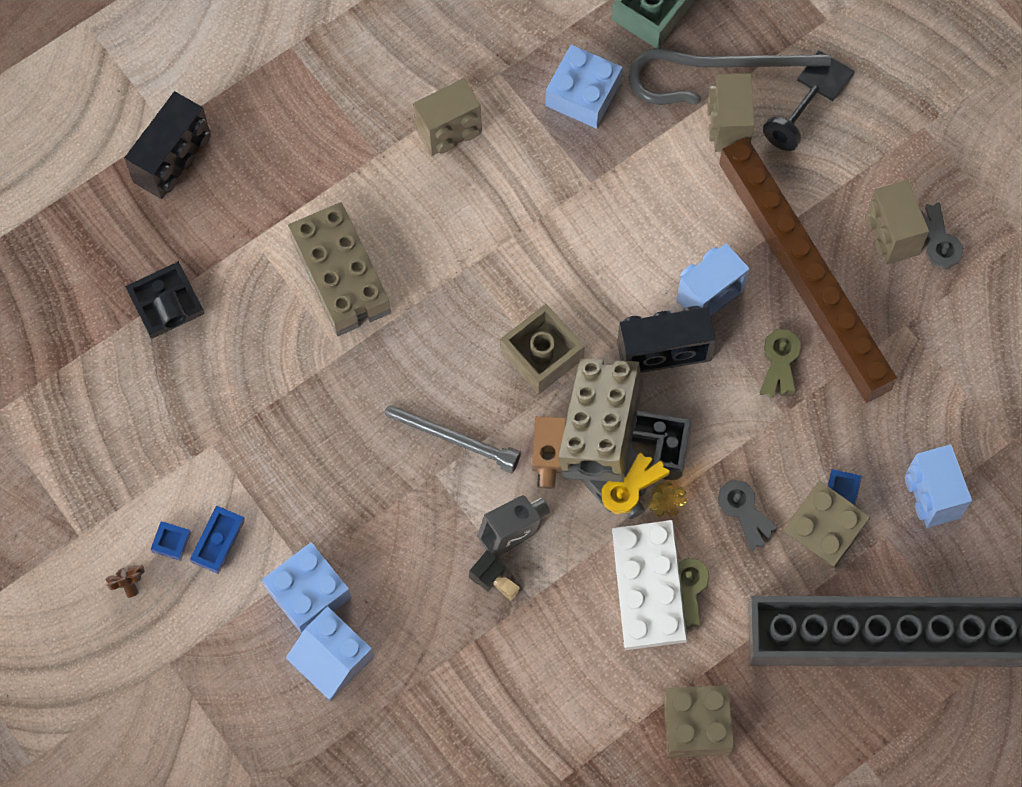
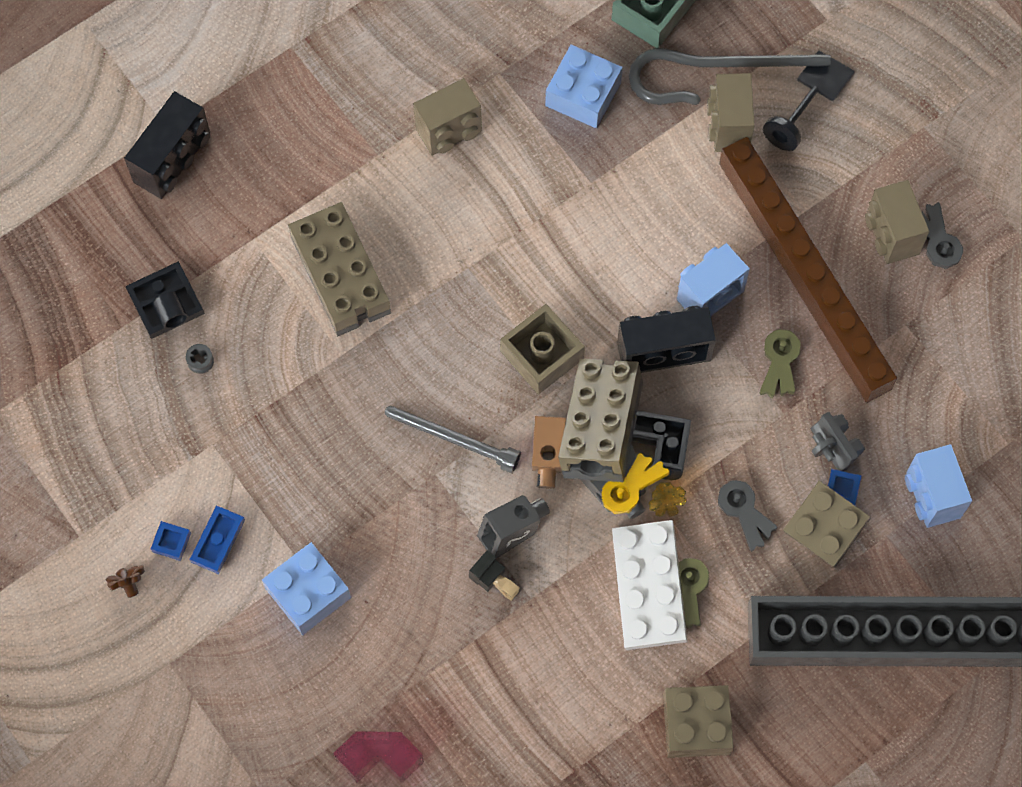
(202, 350): none -> dark grey bush
(329, 653): light blue slope -> none
(367, 749): none -> clear pink brick
(833, 443): none -> dark grey hips

